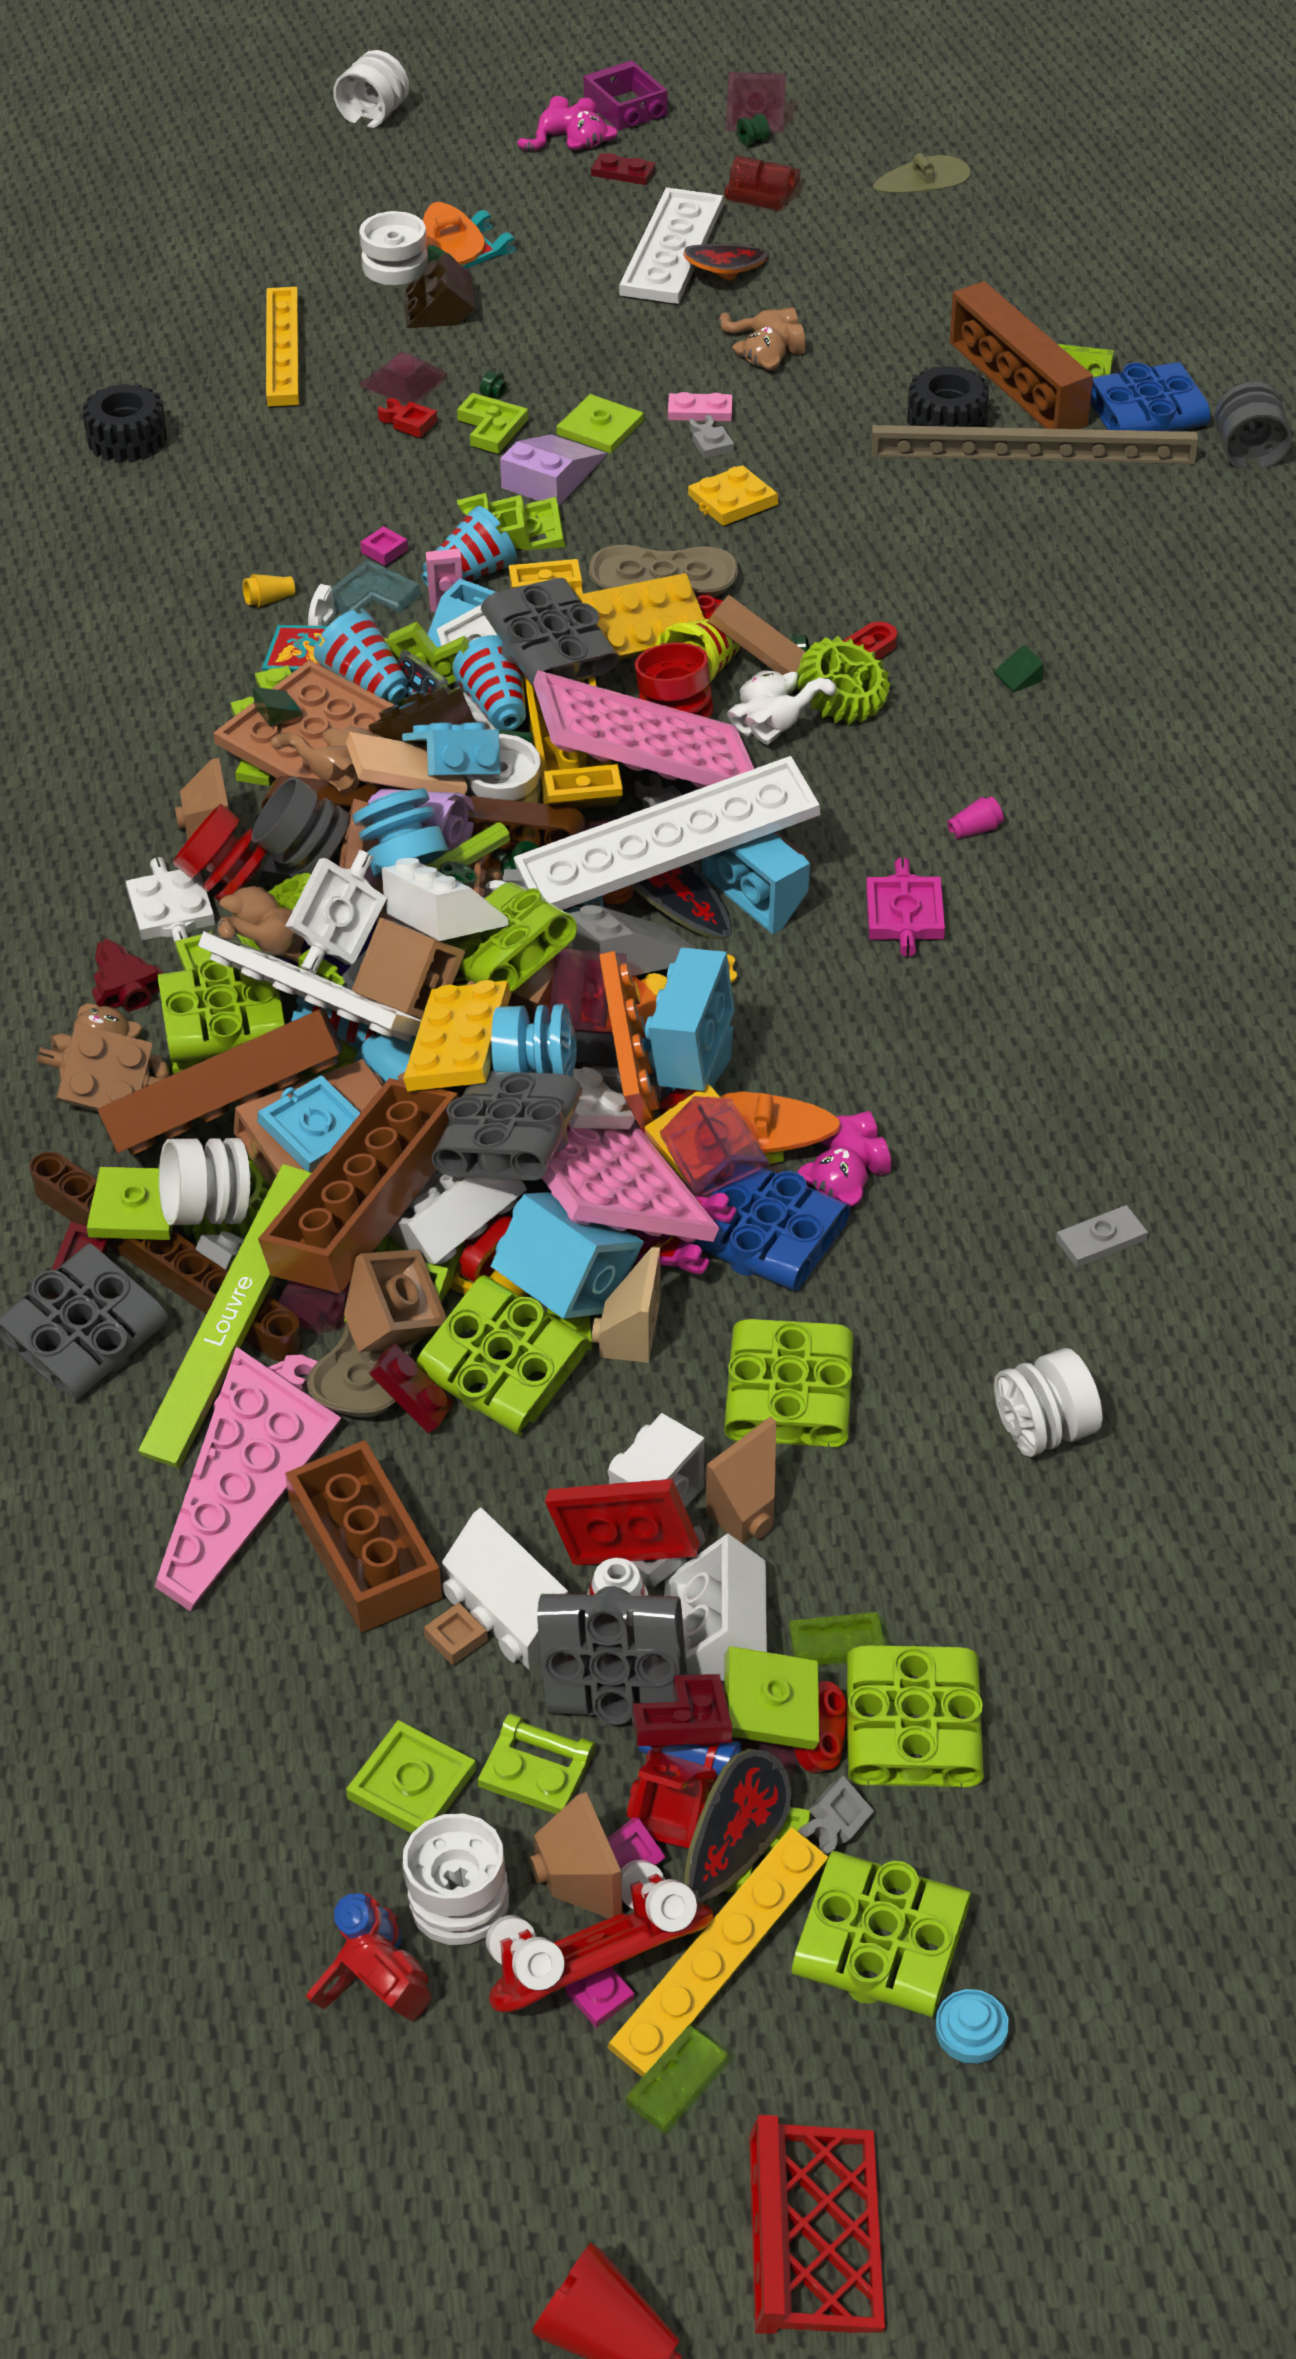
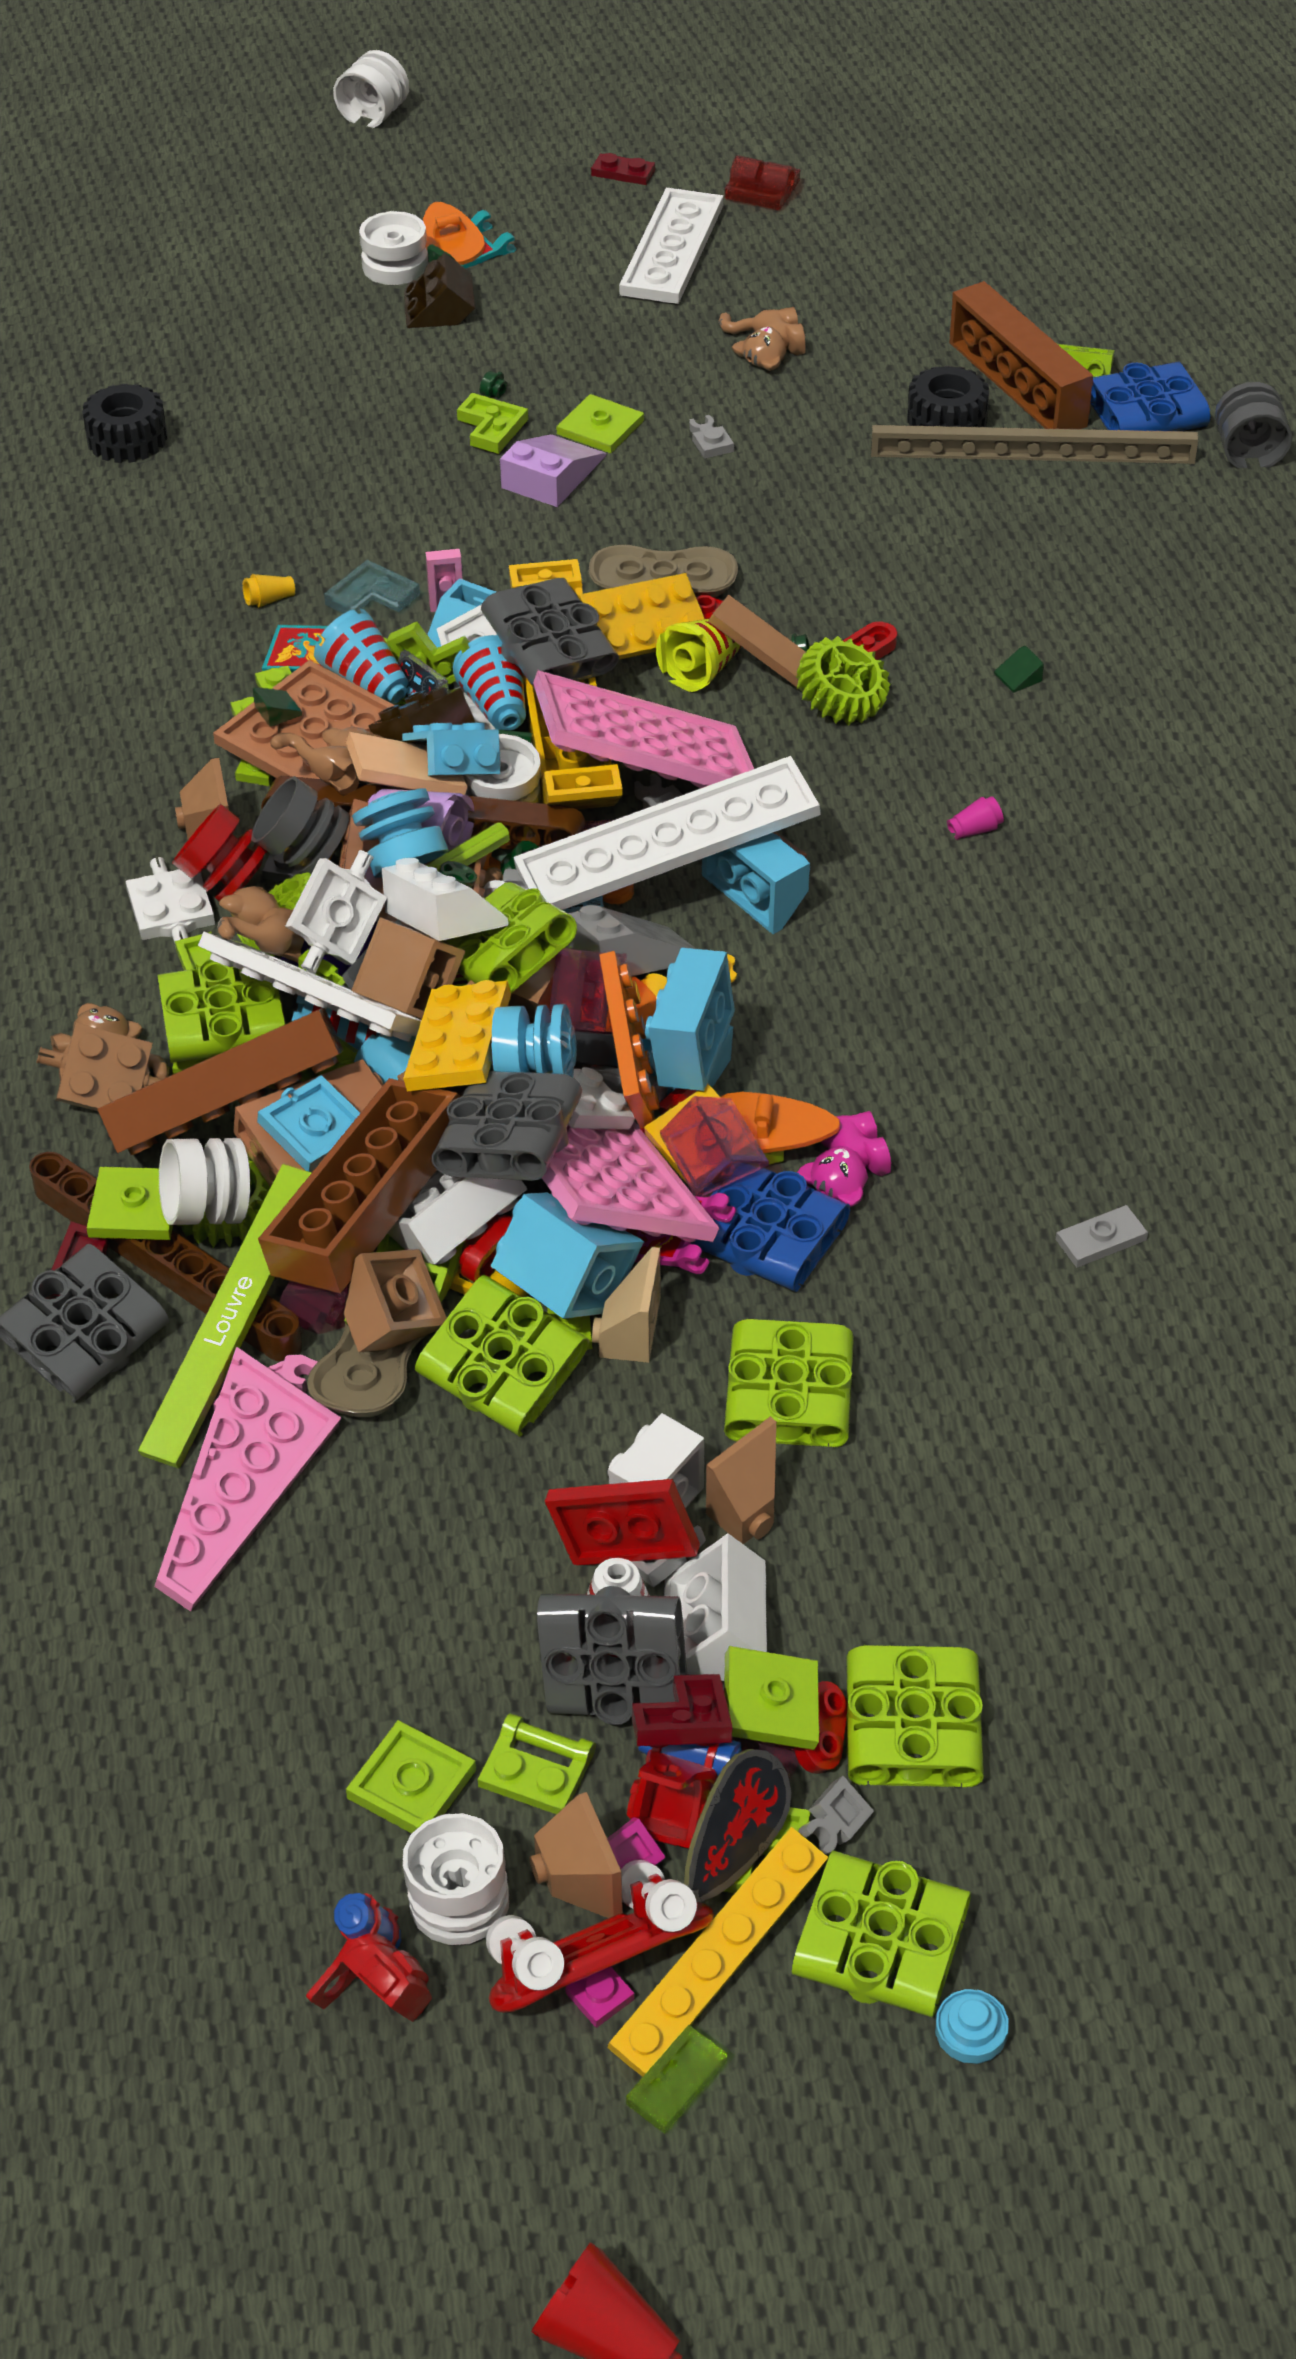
(123, 978): dark red rock -> none
(220, 1248): light grey plate -> none
(282, 346): yellow plate -> none
(322, 606): white tile -> none
(363, 1536): dark orange brick -> none
(384, 546): dark pink plate -> none
(403, 378): clear pink slope -> none
(409, 419): red plate -> none
(411, 1388): dark red plate -> none
(455, 1633): medium nougat plate -> none
(480, 546): medium azure cone -> none
(498, 1586): white slope -> none
(521, 519): lime slope -> none
(579, 122): dark pink animal -> none
(627, 78): magenta window -> none
(676, 677): red wheel -> none
(687, 899): shield -> none
(695, 406): bright pink plate -> none
(725, 259): shield -> none
(732, 495): yellow plate -> none
(753, 129): dark green wheel -> none
(756, 94): clear pink slope -> none
(768, 708): white animal -> none
(772, 2236): red fence -> none
(834, 1636): clear neon green plate -> none
(904, 907): dark pink plate -> none
(924, 175): olive shield -> none
(1048, 1401): white wheel -> none

